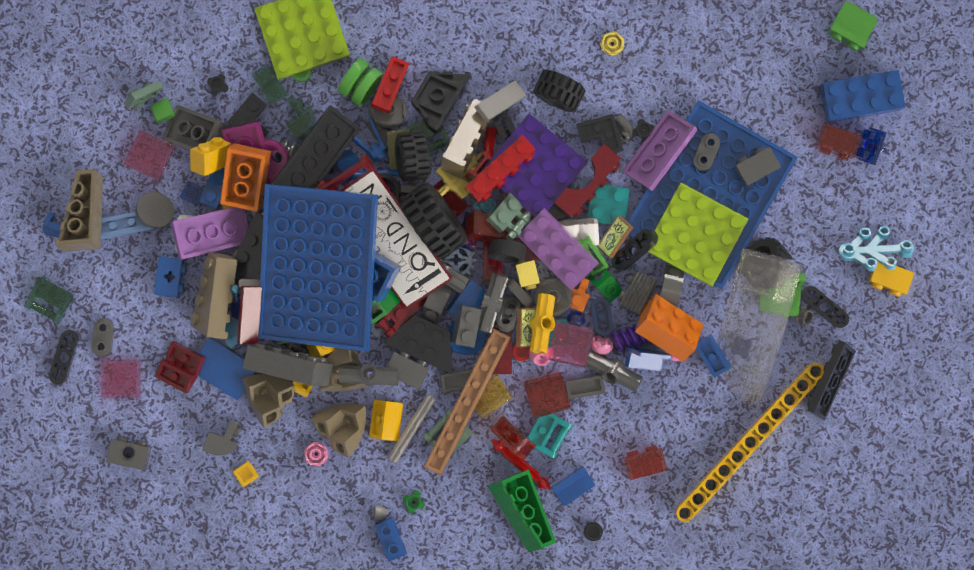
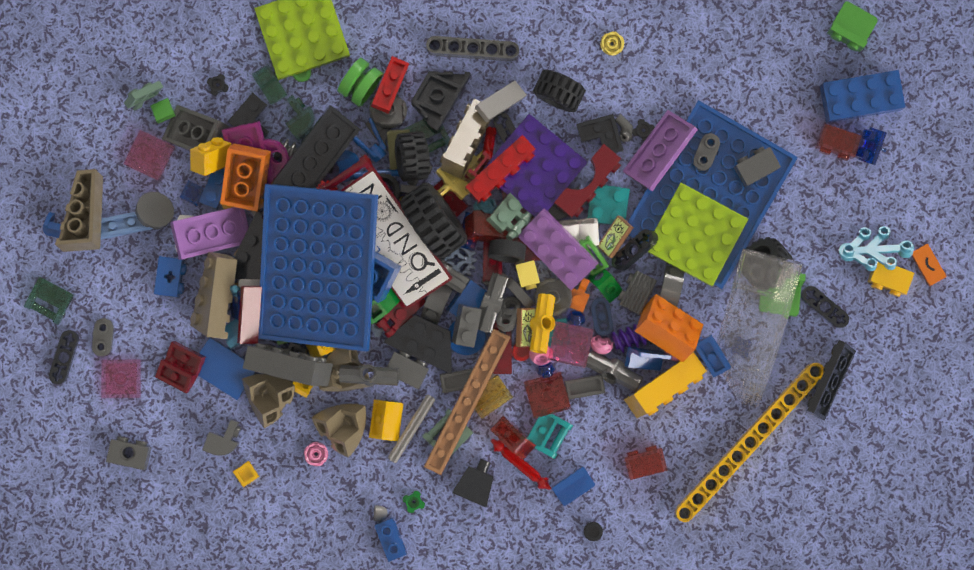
(464, 43): none -> dark grey beam
(475, 484): none -> black torso
(523, 509): green wedge -> none
(546, 370): none -> clear blue plate
(665, 386): none -> yellow wedge
(805, 316): dark grey plate -> none
(928, 265): none -> orange tile

